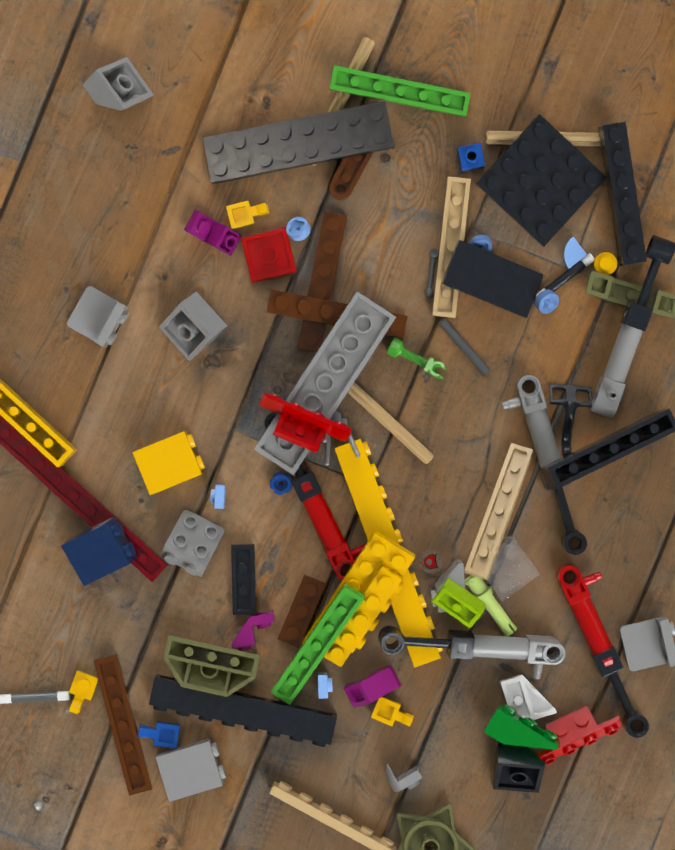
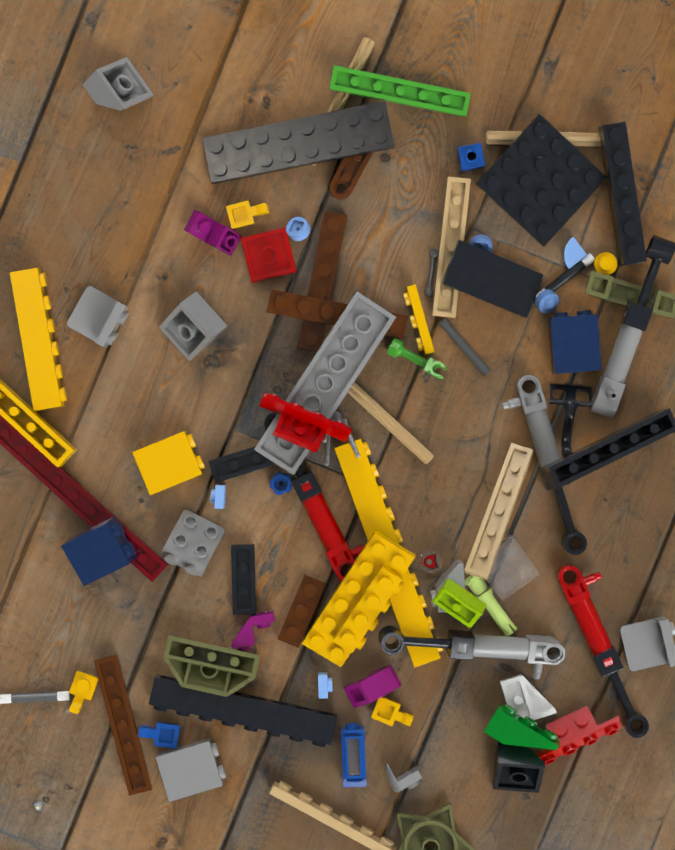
(37, 339): none -> yellow brick
(238, 464): none -> black plate
(317, 643): bright green plate -> none
(353, 755): none -> blue window
(418, 320): none -> yellow plate
(574, 342): none -> dark blue brick

